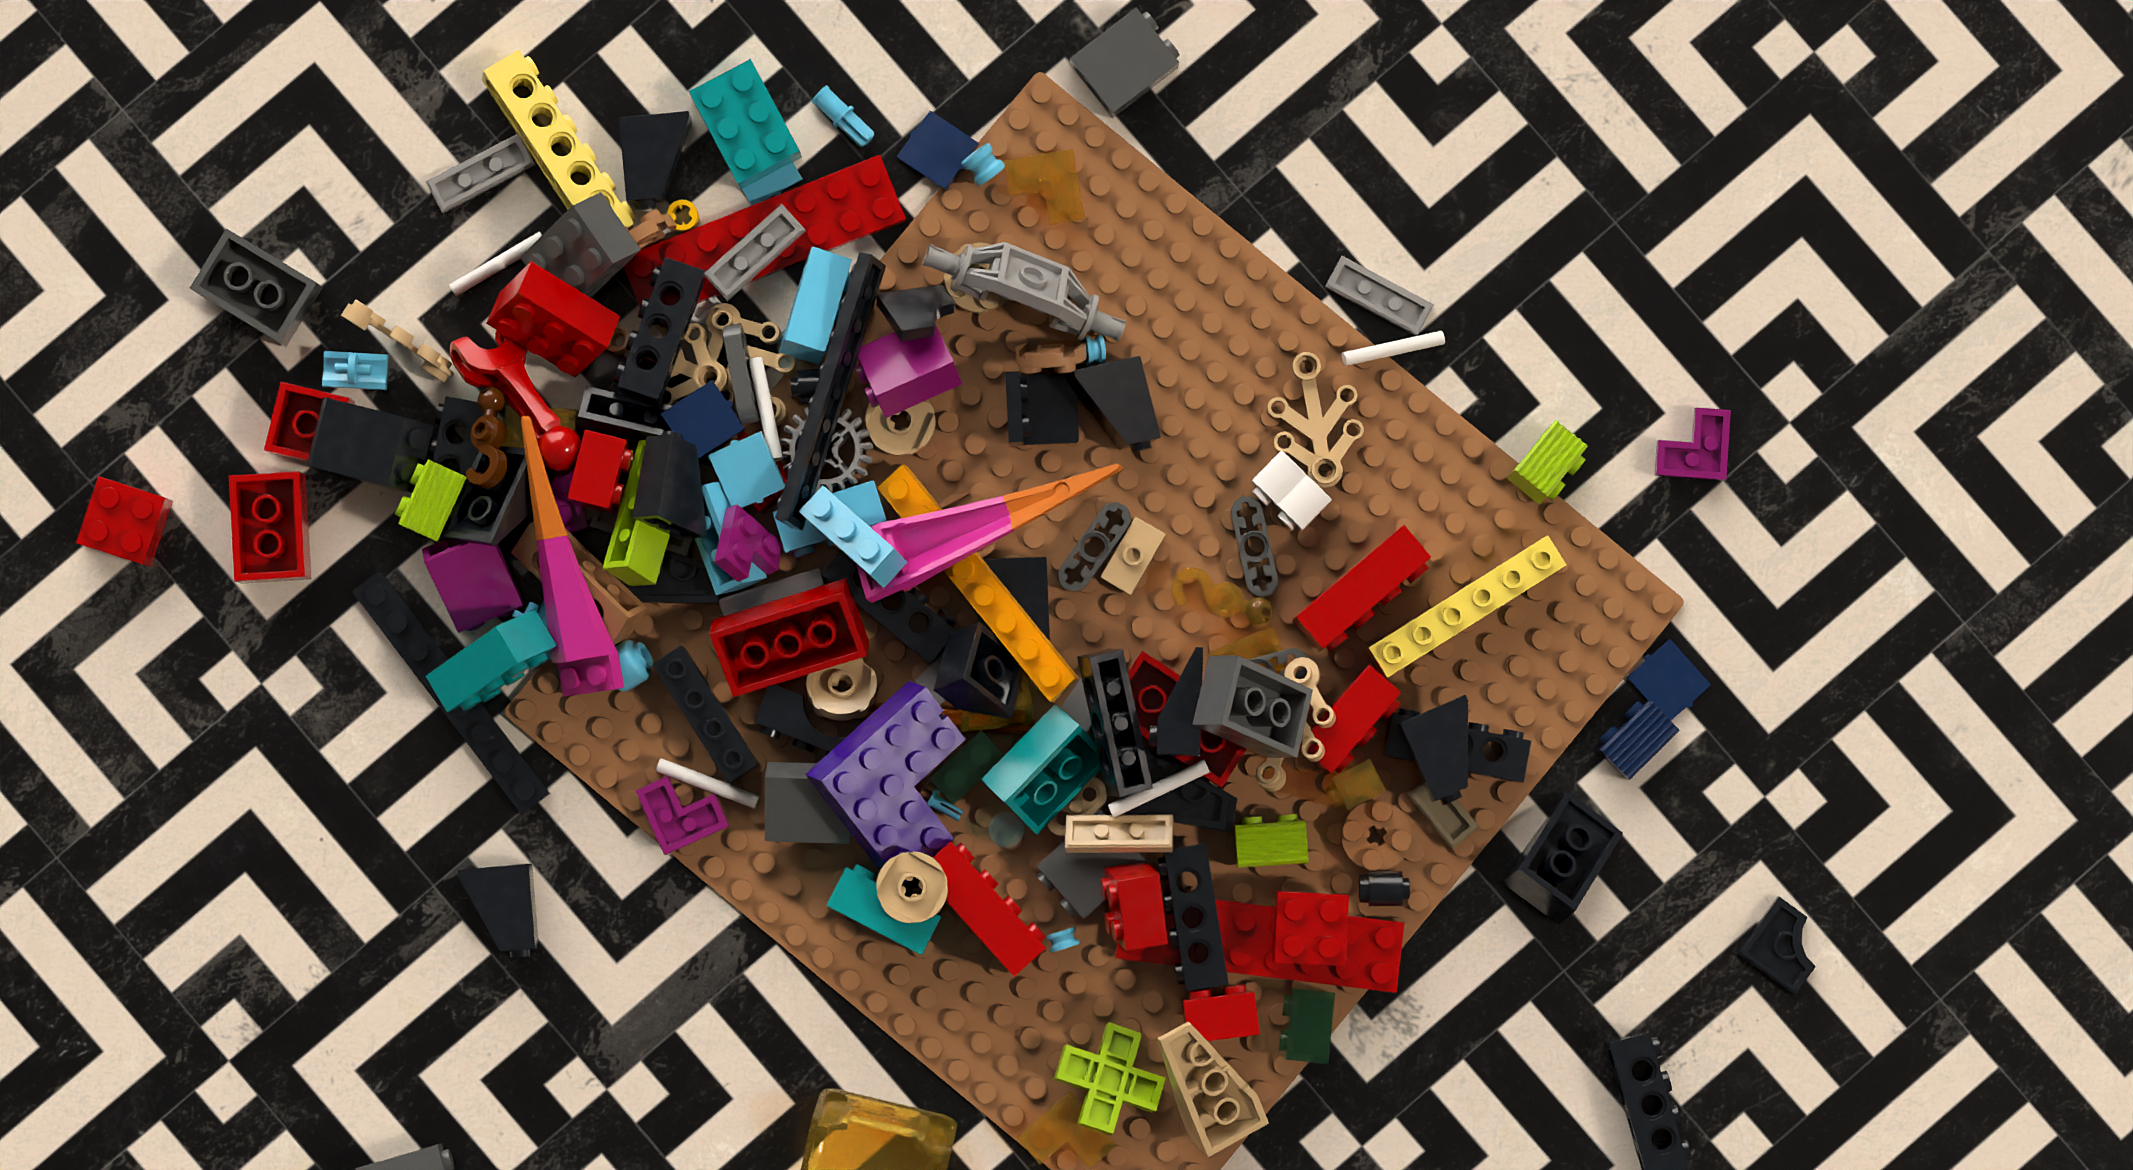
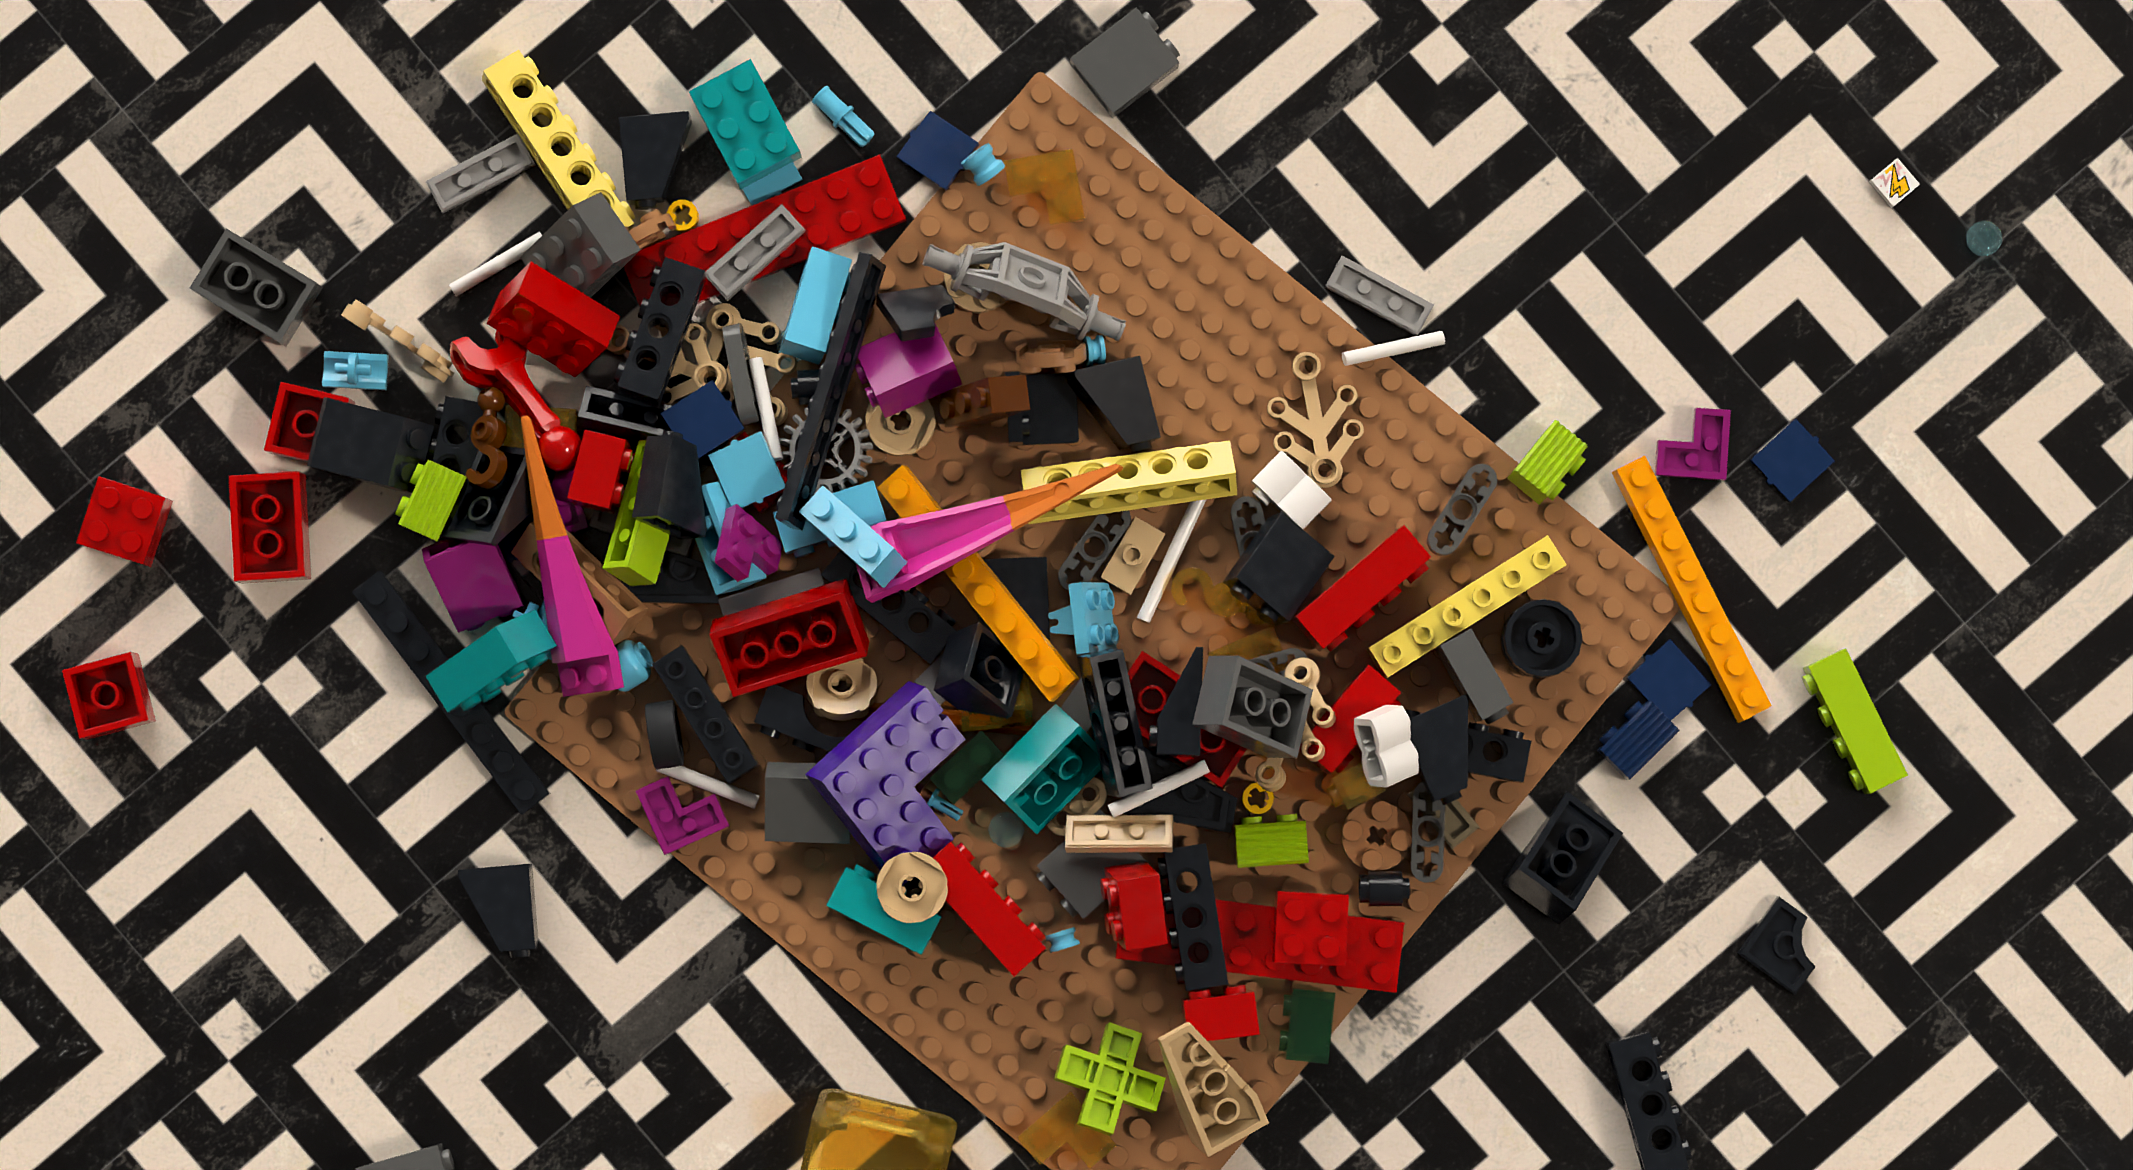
(108, 695): none -> red brick
(664, 734): none -> black tyre
(985, 401): none -> reddish brown brick
(1088, 617): none -> medium azure plate
(1144, 481): none -> light yellow brick
(1170, 560): none -> white bar
(1255, 808): none -> yellow bush
(1278, 570): none -> black brick
(1386, 745): none -> white brick
(1418, 856): none -> dark grey beam
(1475, 677): none -> dark grey brick
(1483, 492): none -> dark grey beam
(1561, 634): none -> black wheel
(1691, 589): none -> light orange plate
(1792, 460): none -> dark blue piece
(1854, 721): none -> lime brick
(1894, 182): none -> tile
(1984, 238): none -> clear light blue plate

